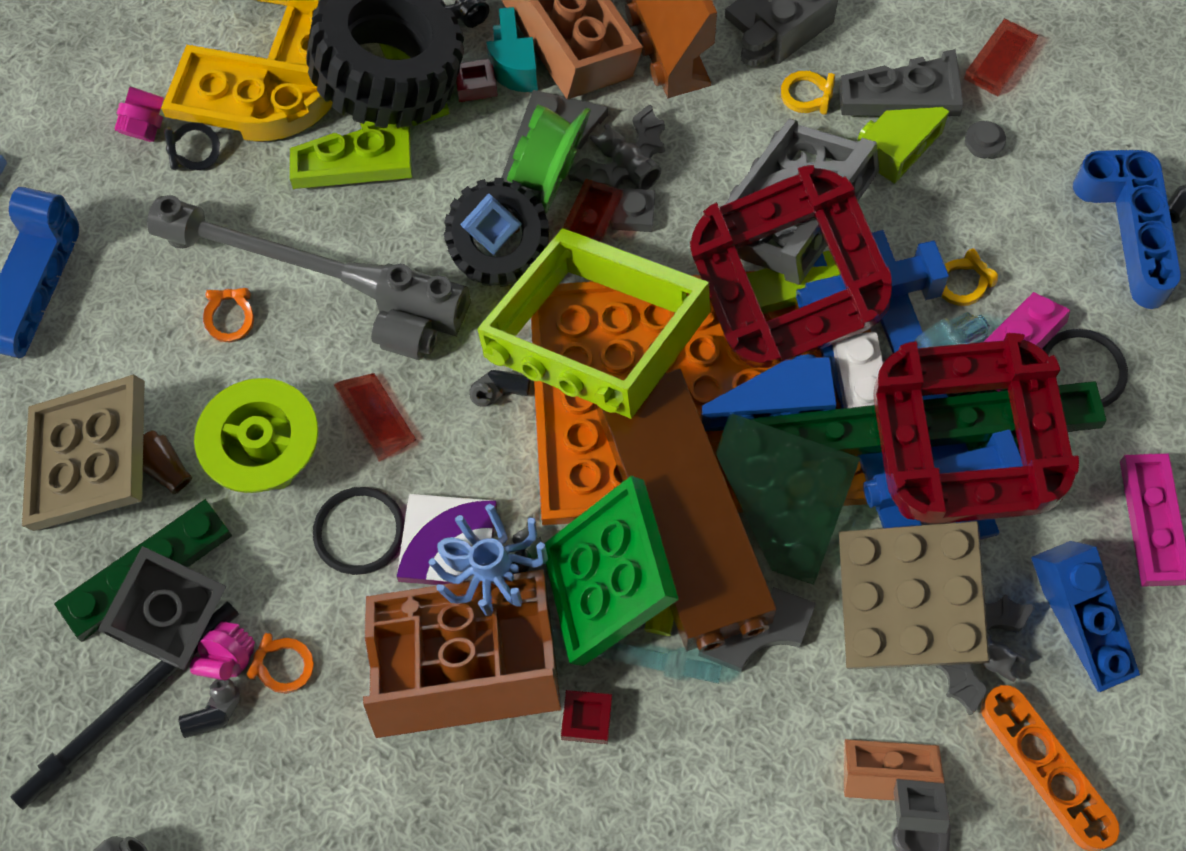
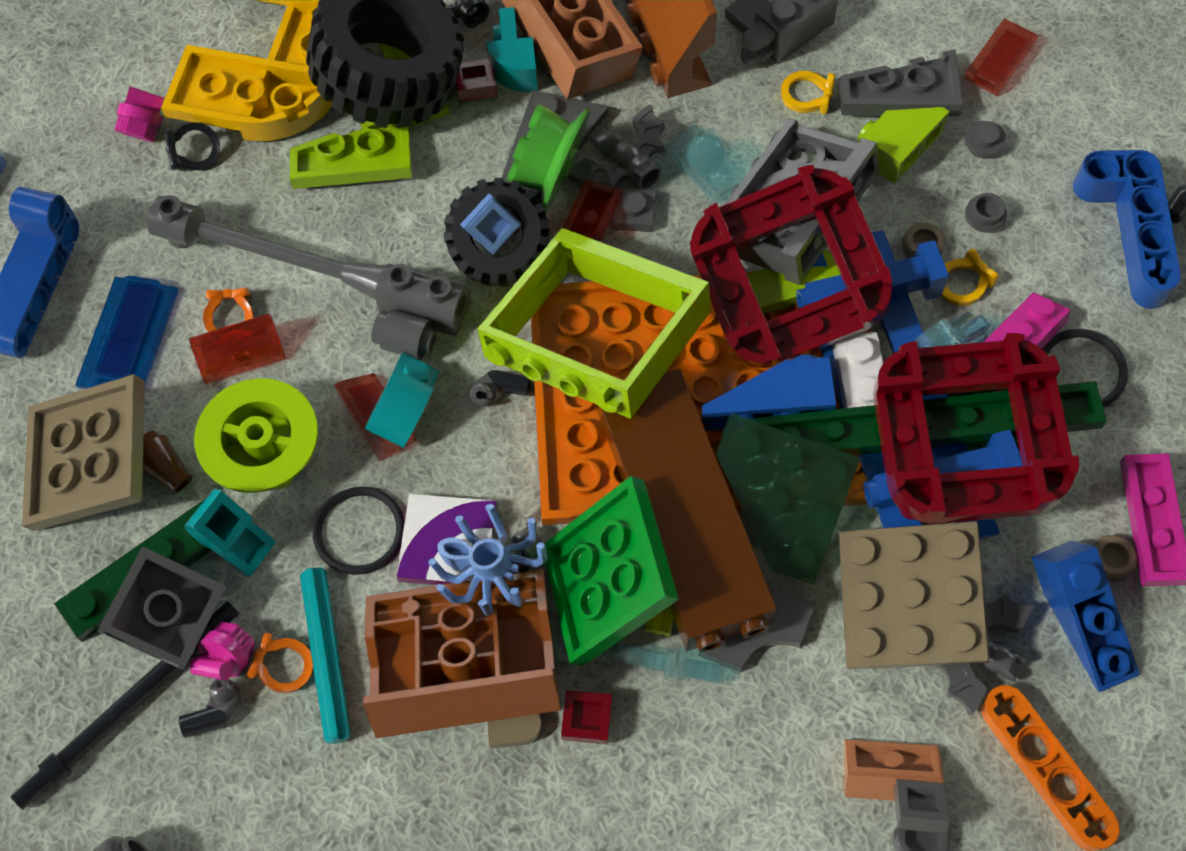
(128, 331): none -> clear blue piece
(230, 532): none -> teal brick
(237, 348): none -> clear red slope
(325, 656): none -> teal axle
(403, 400): none -> teal brick
(514, 731): none -> dark tan tile
(705, 162): none -> clear light blue tile
(922, 233): none -> dark tan tile
(986, 212): none -> dark grey plate
(1117, 557): none -> dark tan tile

